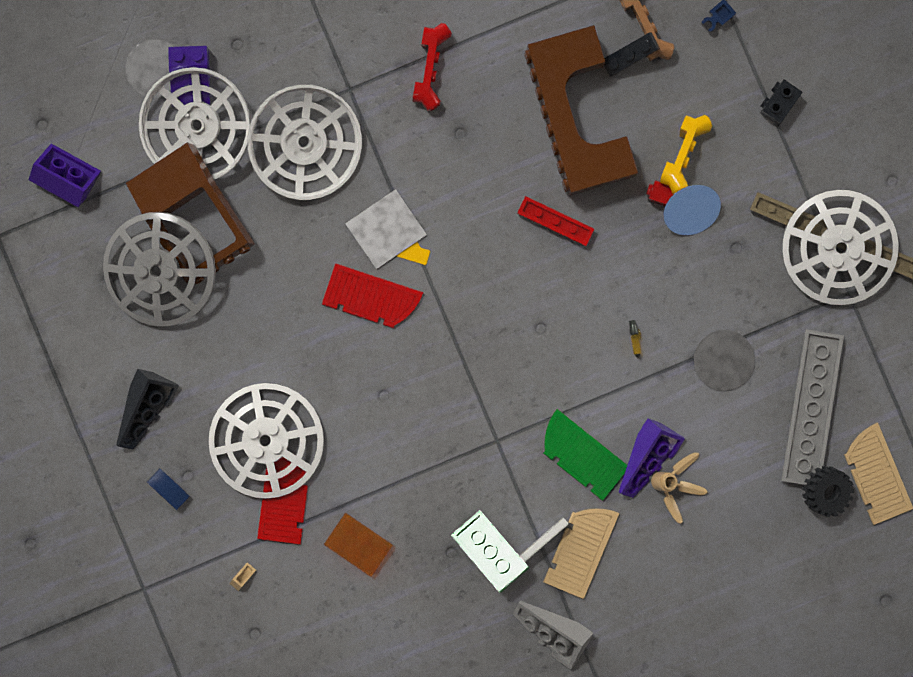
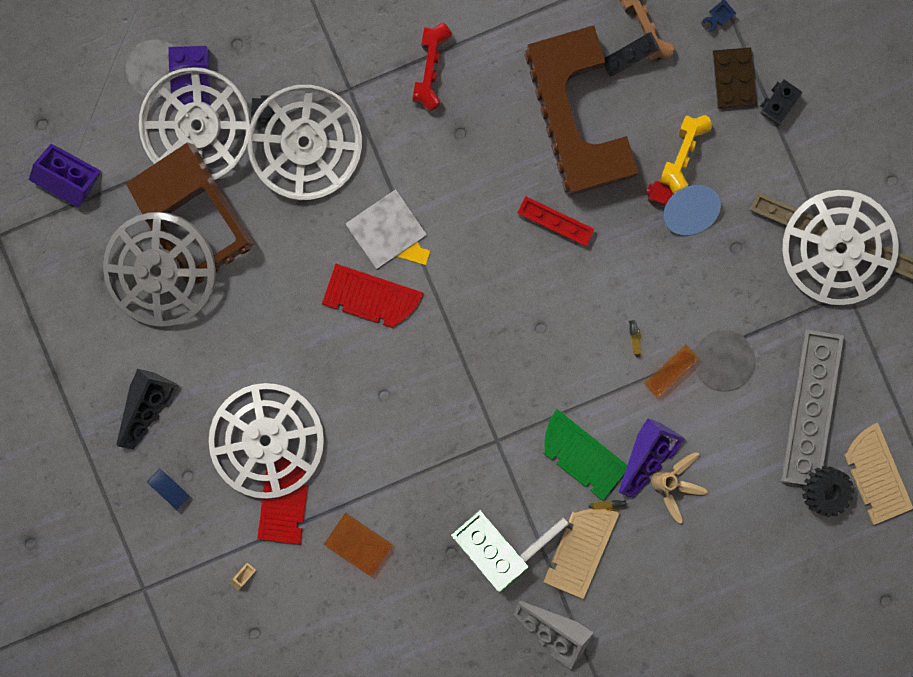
(267, 113): none -> black brick
(608, 505): none -> piece
(671, 370): none -> clear orange plate
(734, 77): none -> dark brown plate

